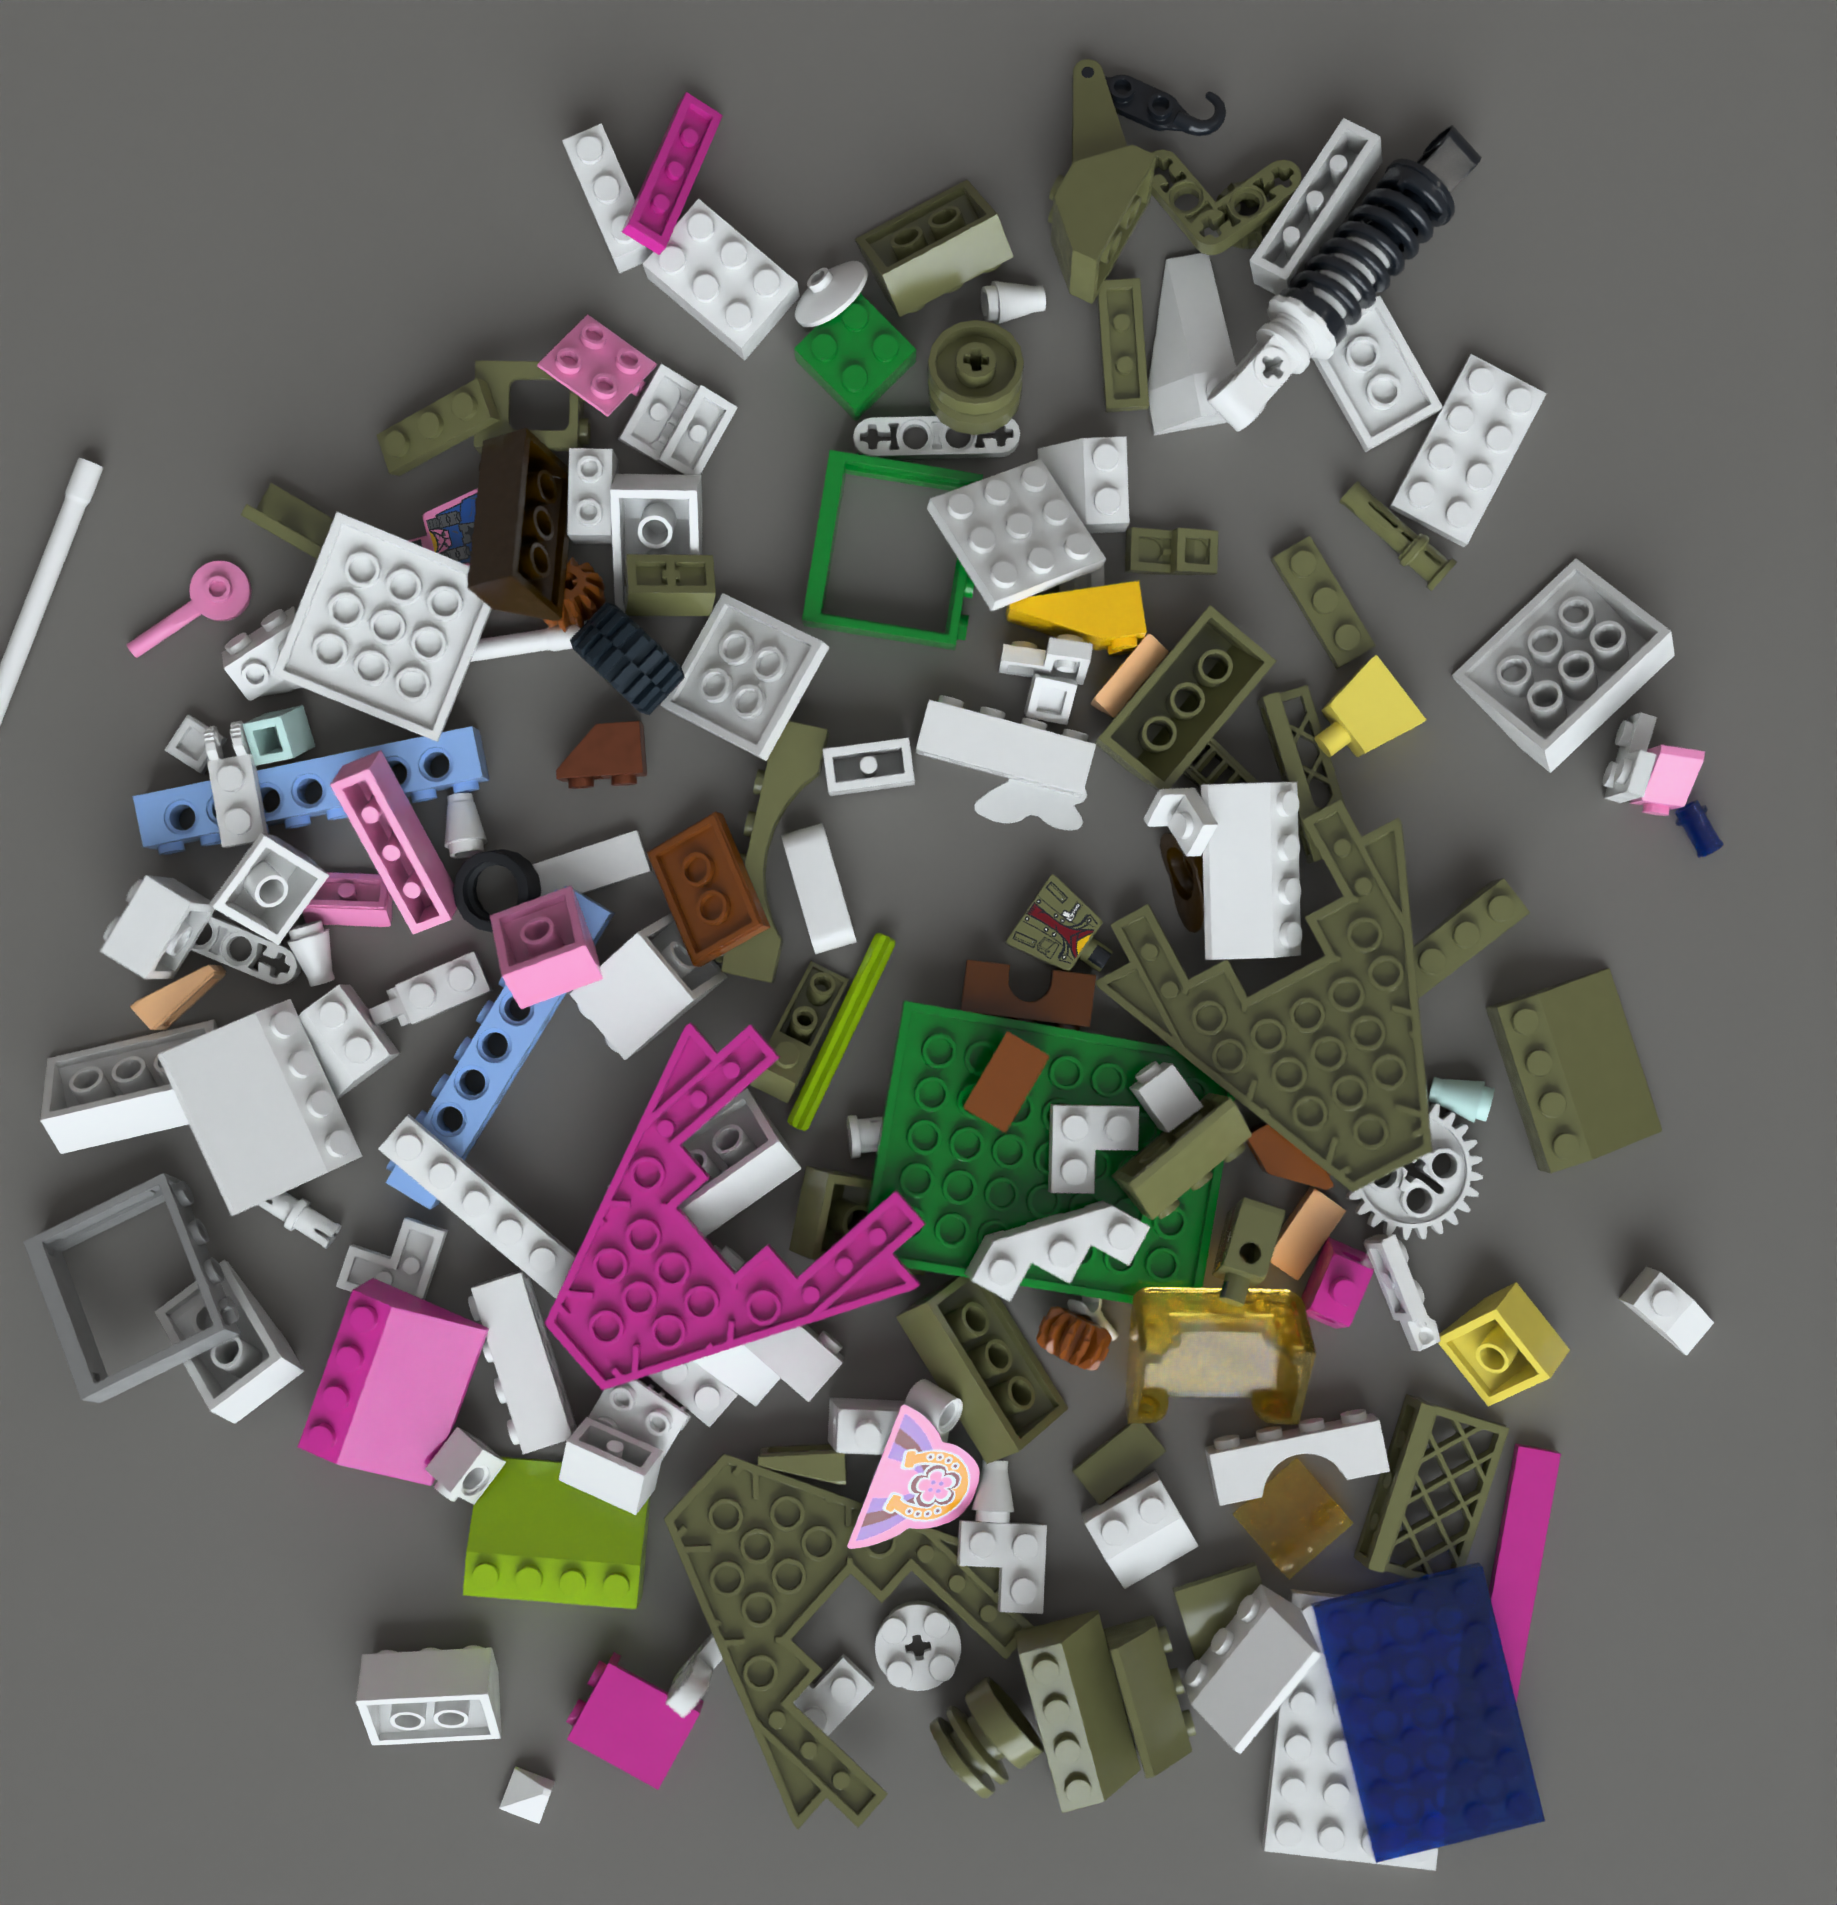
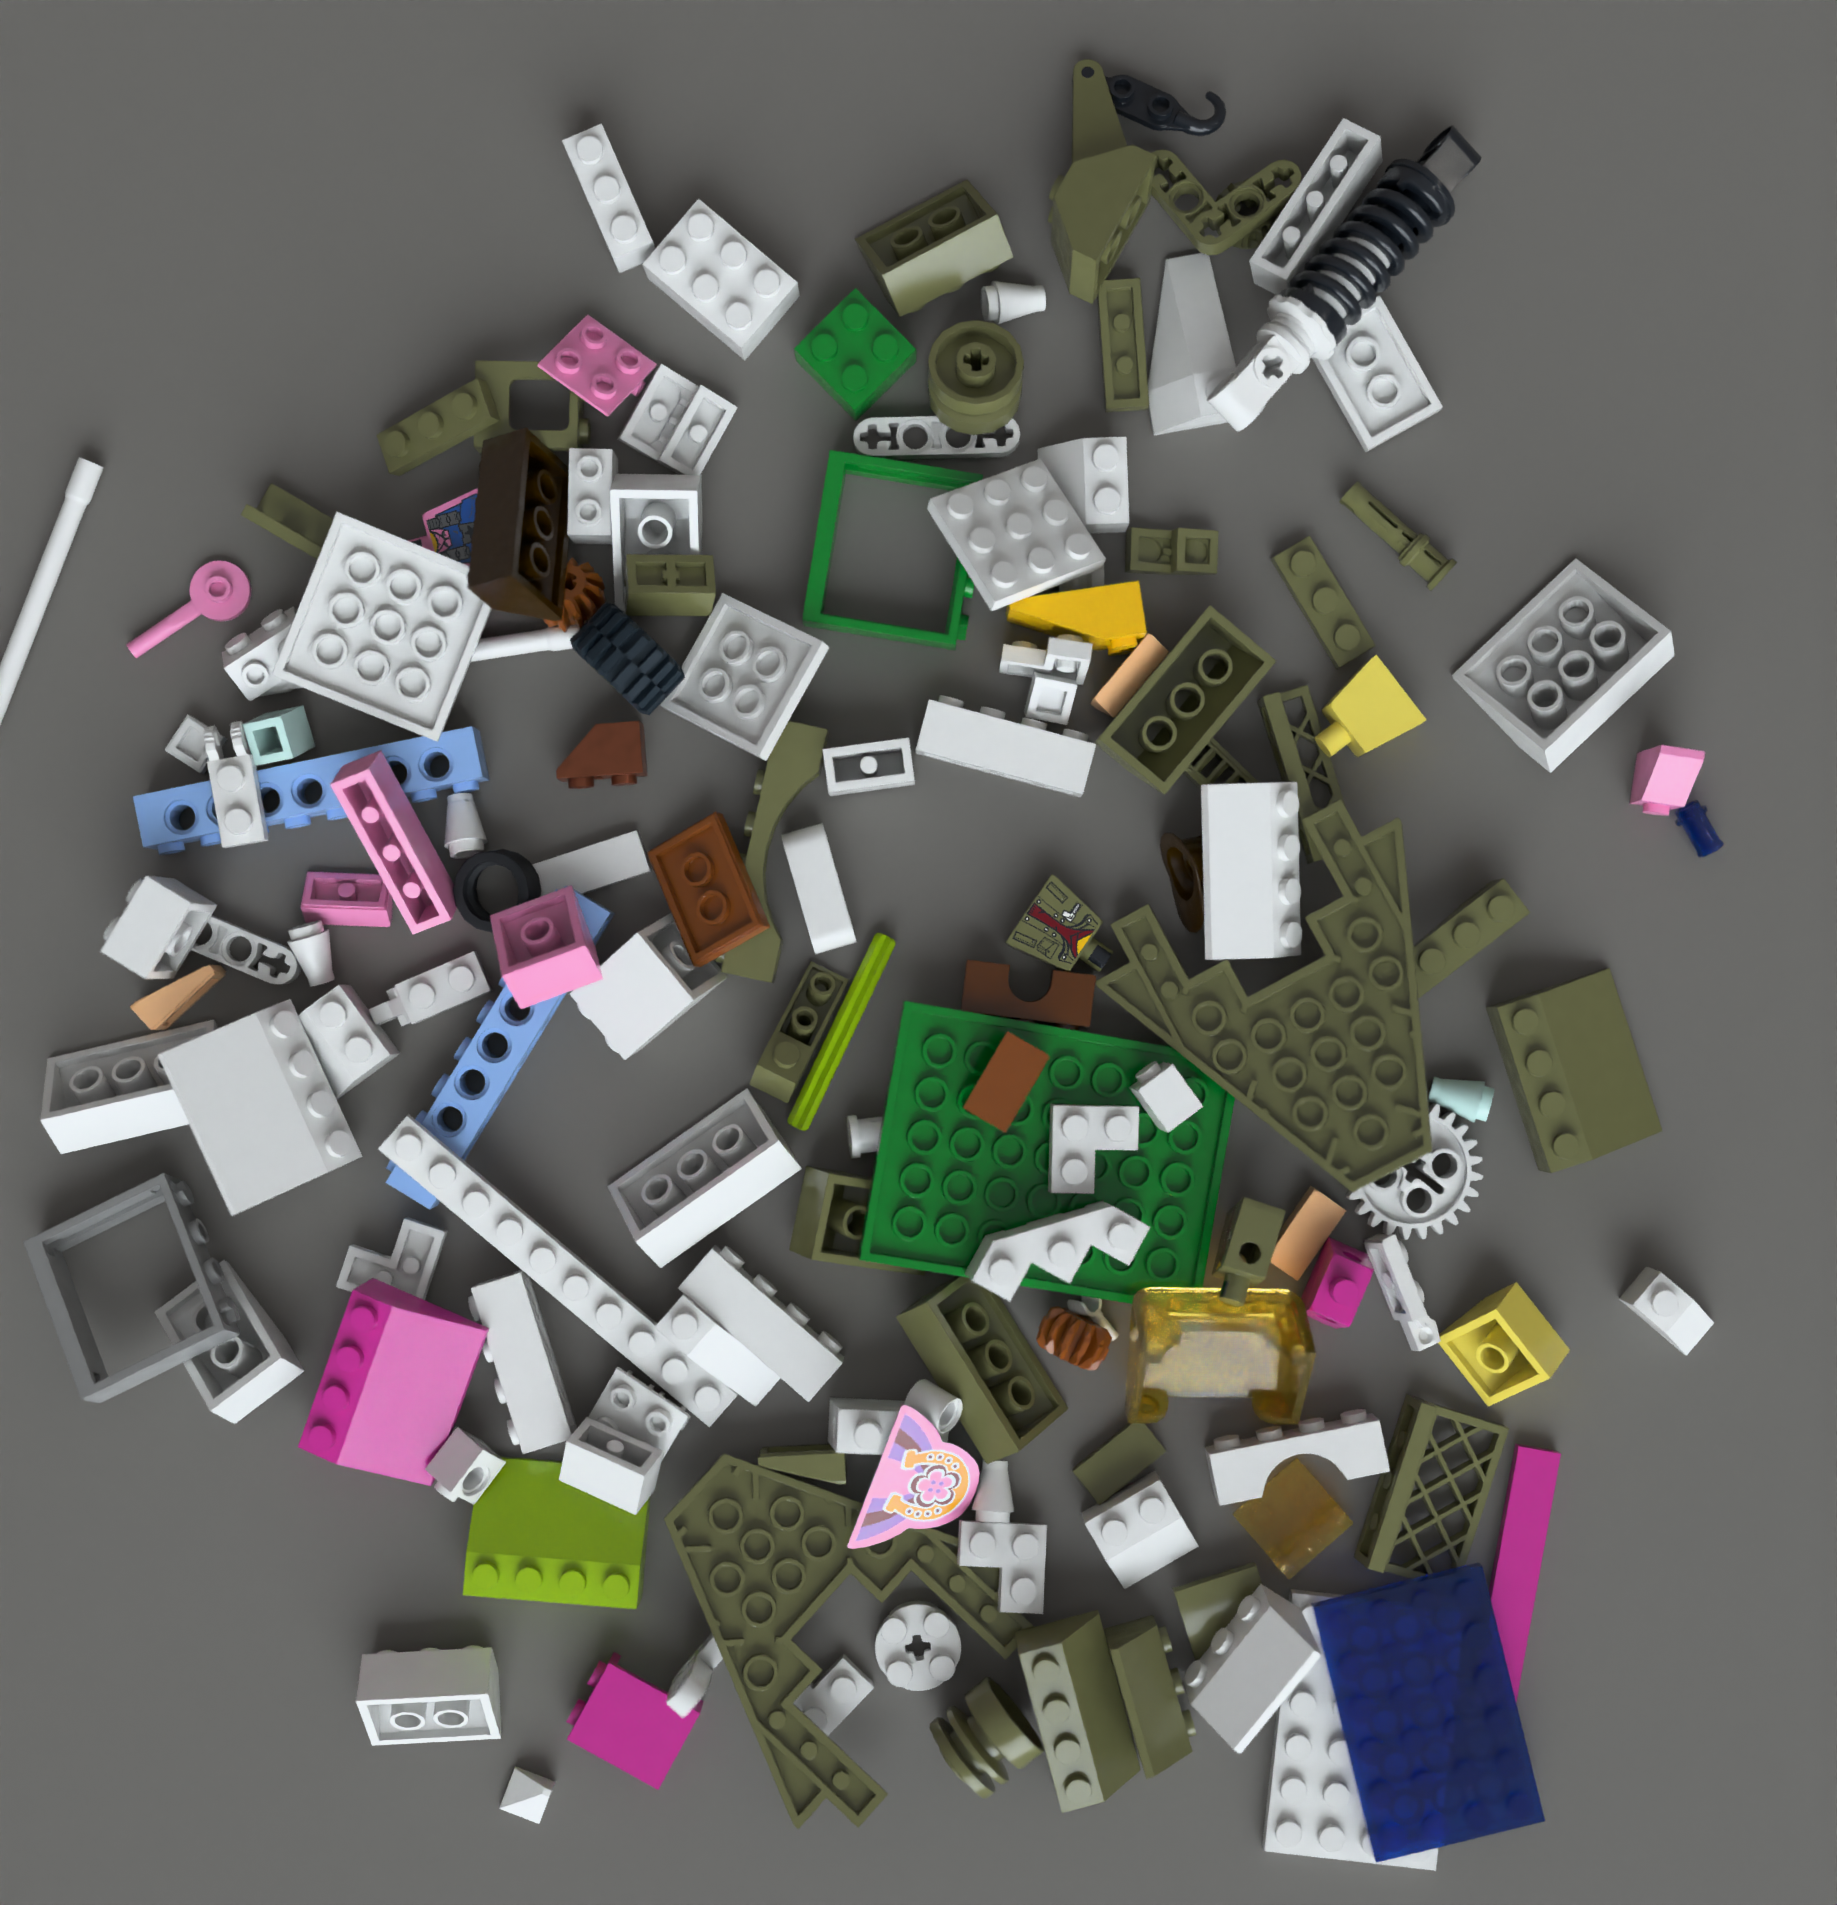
(270, 887): white slope -> none
(300, 1216): white pin -> none
(655, 1288): dark pink wing -> none
(672, 173): dark pink plate -> none
(830, 293): white dish -> none
(1018, 800): white sticker -> none
(1183, 1157): olive slope -> none
(1185, 816): white bracket -> none
(1283, 1159): dark orange slope -> none
(1467, 450): white plate -> none
(1631, 771): white plate -> none

